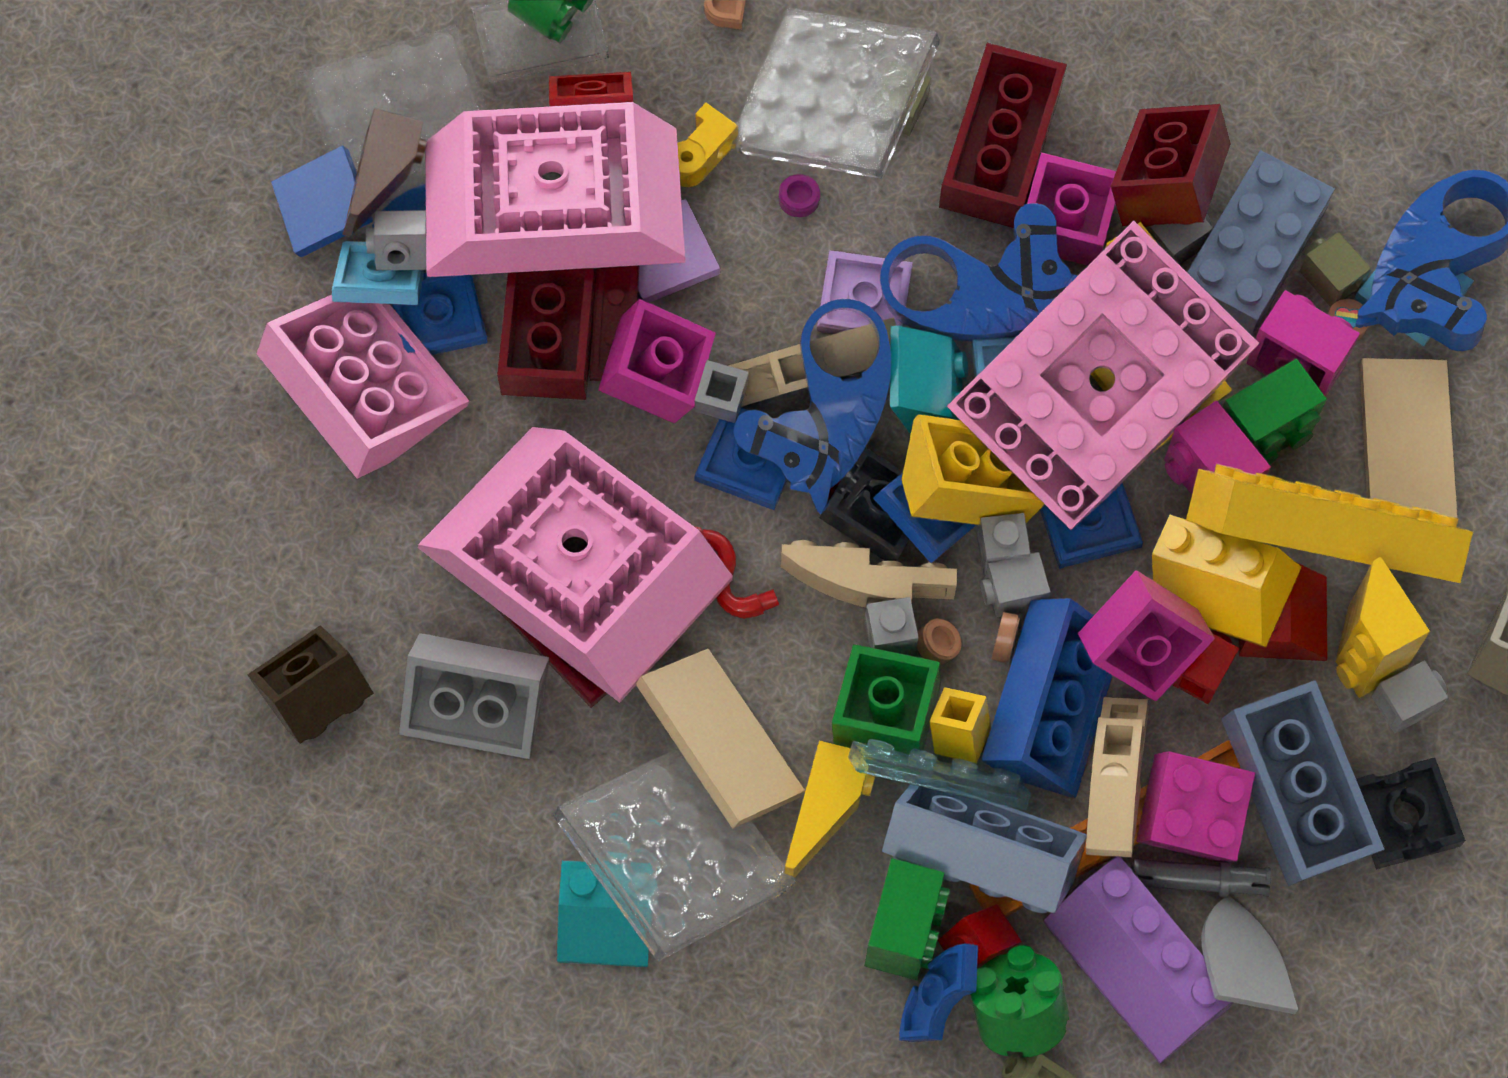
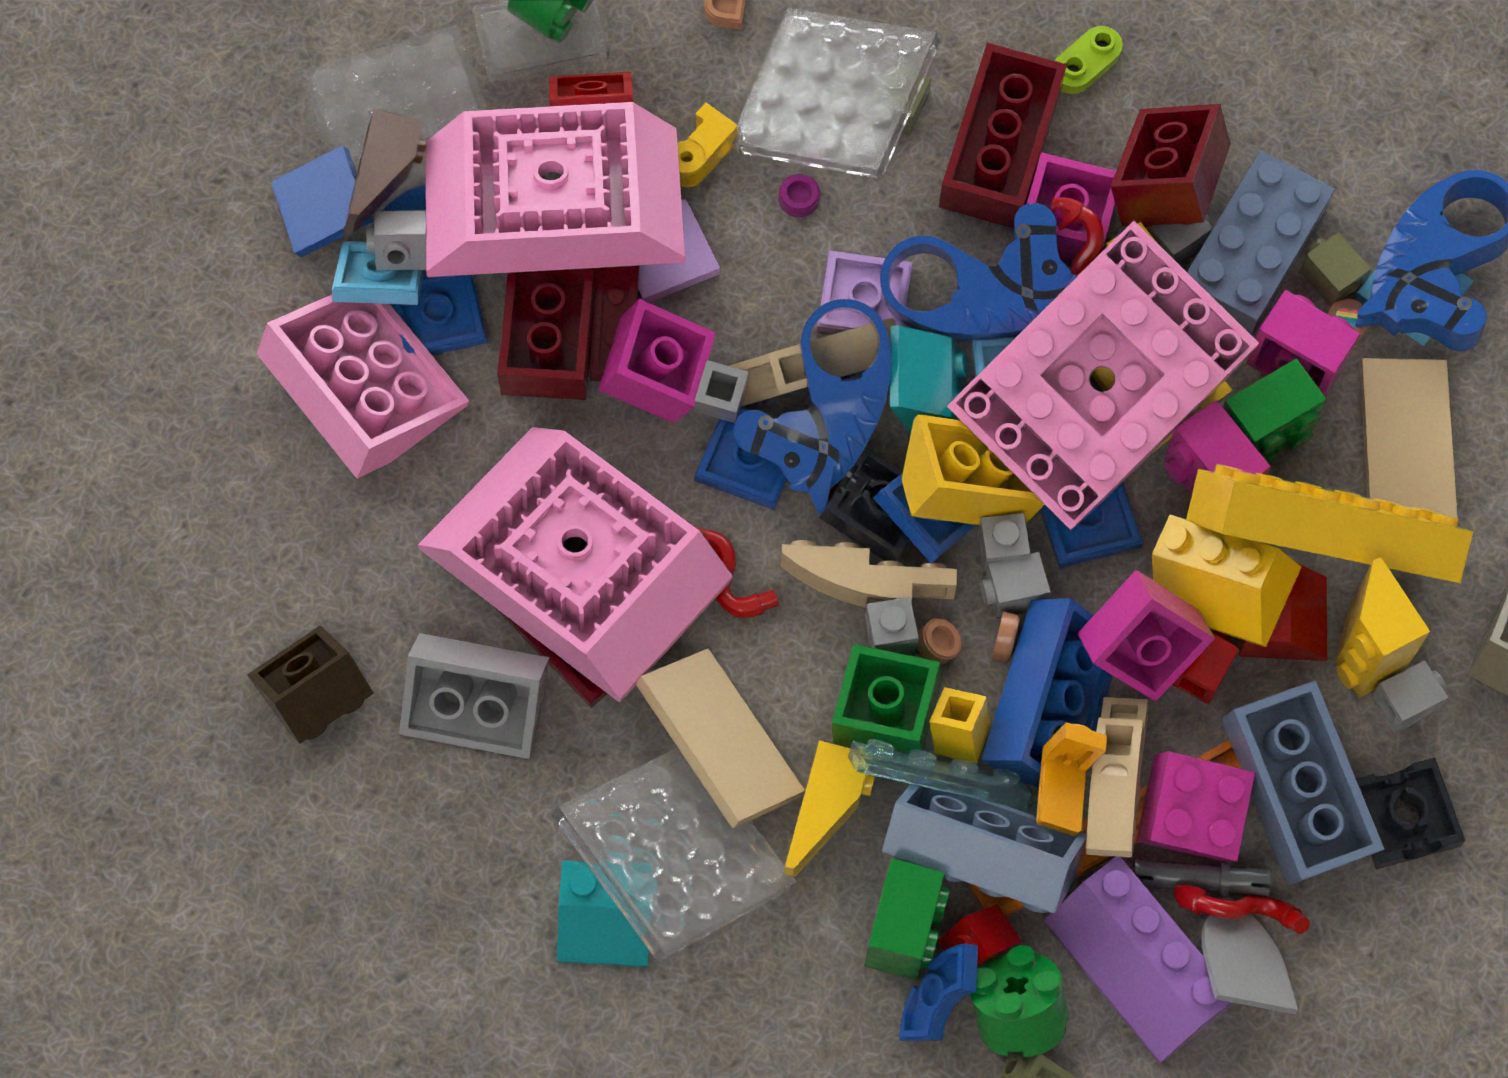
(1063, 776): none -> light orange bracket
(1073, 212): none -> red animal
(1090, 58): none -> lime plate
(1197, 901): none -> red animal

